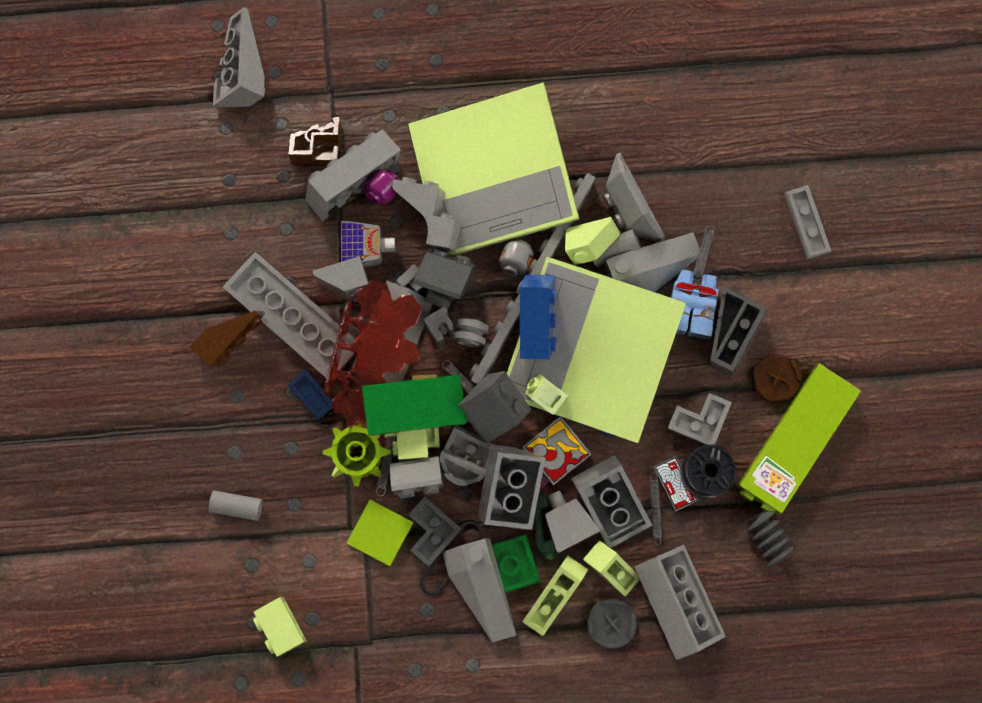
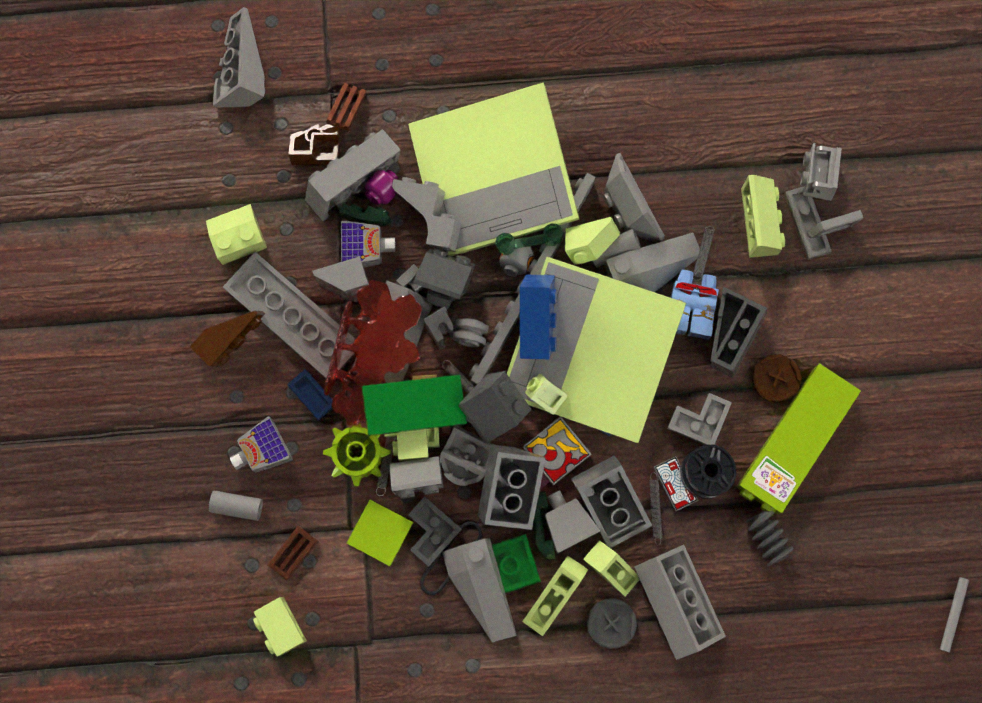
(235, 234): none -> yellowish green slope
(261, 448): none -> torso
(299, 560): none -> copper tile
(352, 92): none -> copper tile
(373, 216): none -> clear green slope
(551, 236): none -> clear green bar
(762, 216): none -> yellowish green slope
(821, 172): none -> light grey hinge
(836, 224): none -> light grey tile
(954, 614): none -> light grey bar

